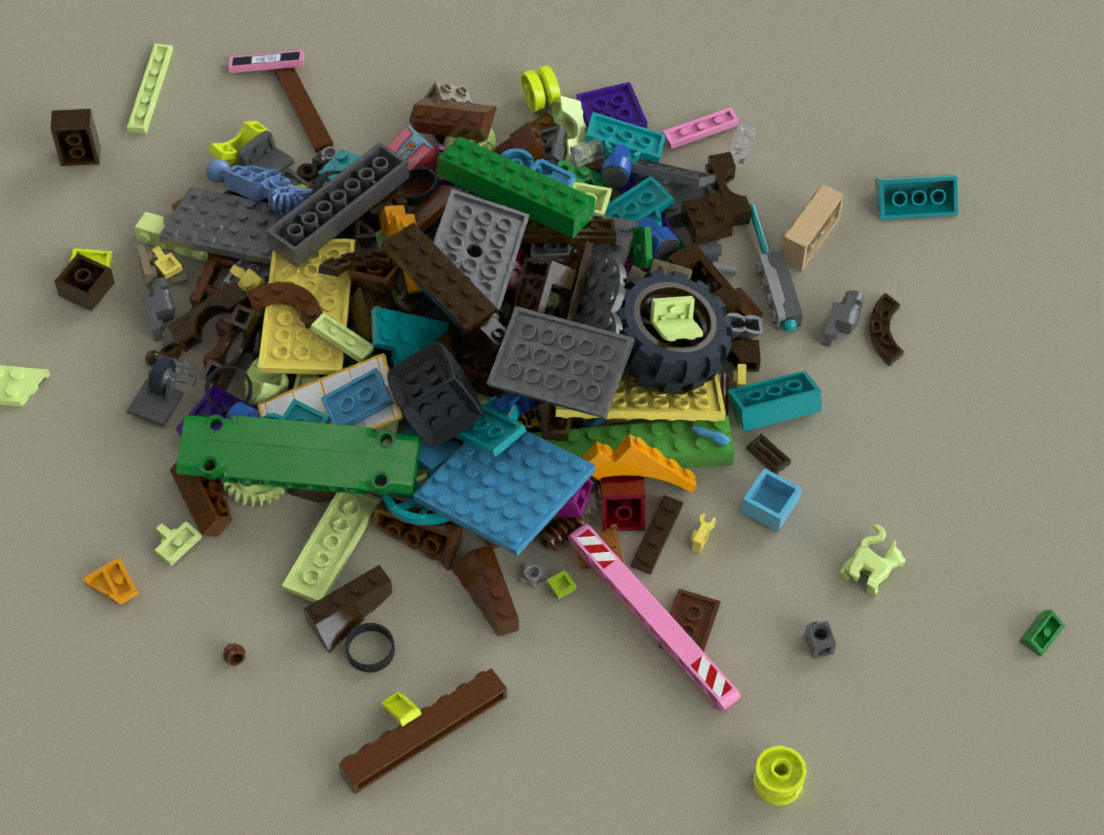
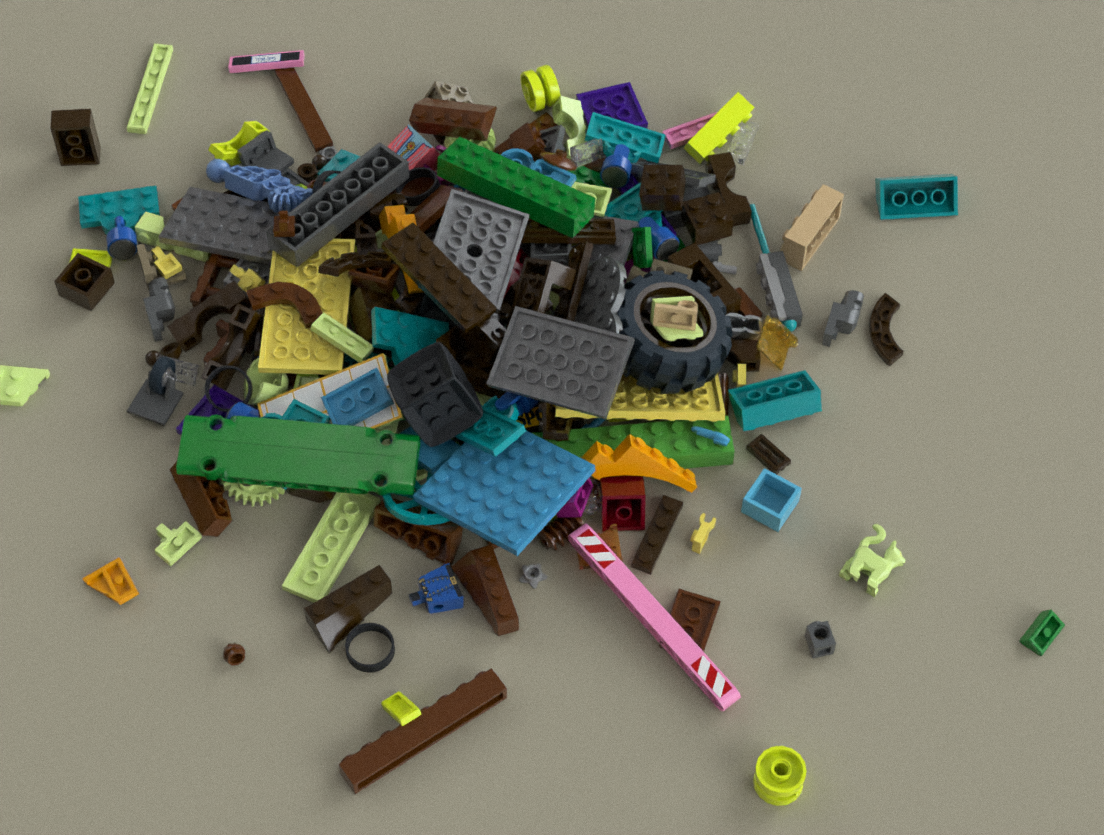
(118, 215): none -> teal plate
(284, 225): none -> reddish brown tile
(438, 591): none -> blue torso
(559, 159): none -> reddish brown dish
(561, 584): lime plate -> none
(662, 187): none -> dark brown brick
(678, 317): none -> tan plate
(719, 127): none -> neon yellow brick
(775, 341): none -> clear yellow hinge

